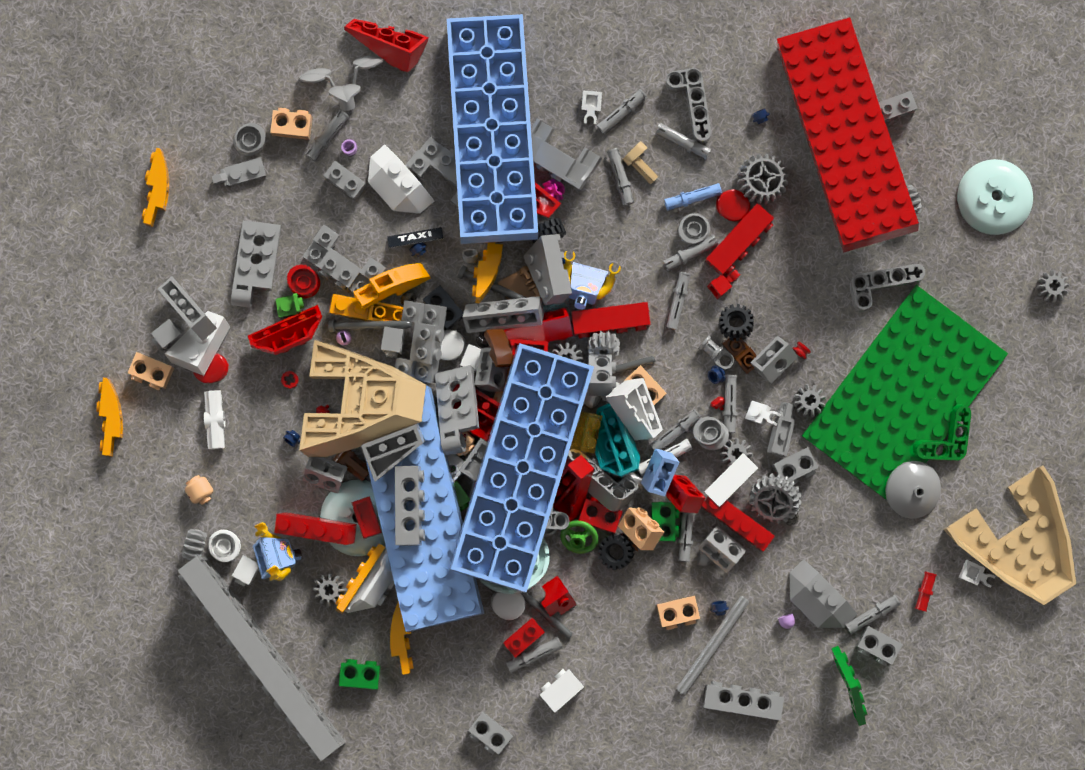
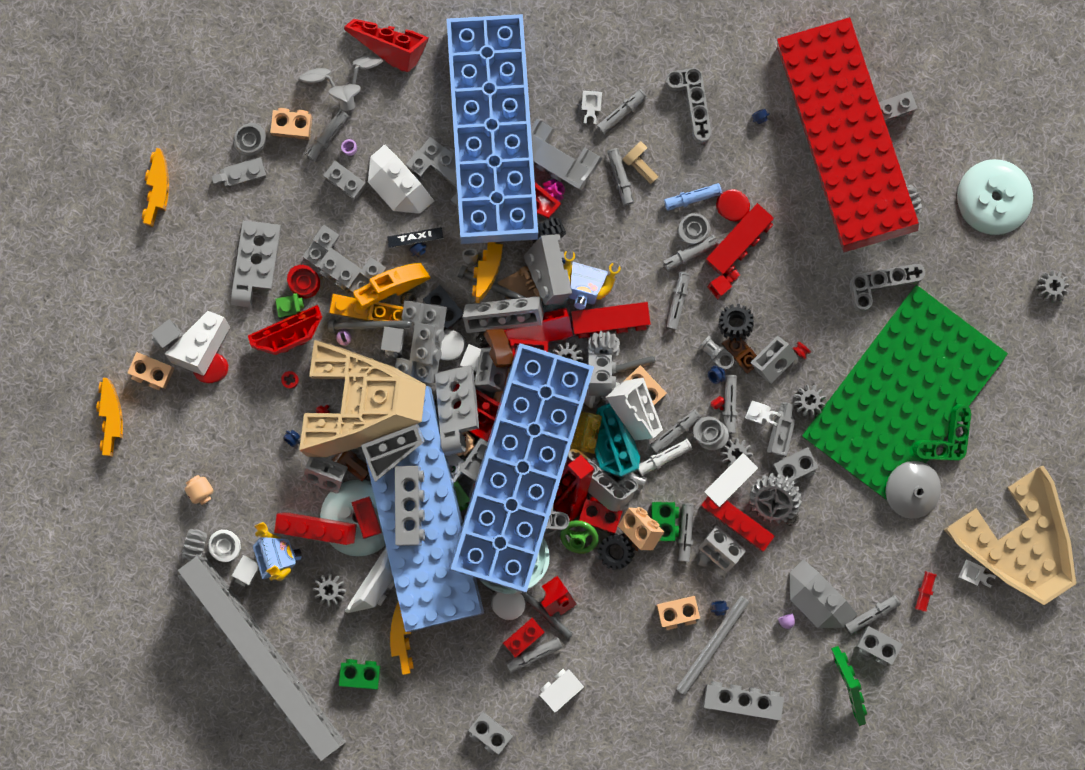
(187, 308): light grey brick -> none
(214, 419): white piece -> none
(354, 584): light orange plate -> none
(660, 472): light blue brick -> none
(683, 141): light grey pin -> none
(684, 495): red brick -> none
(777, 175): light grey gear -> none

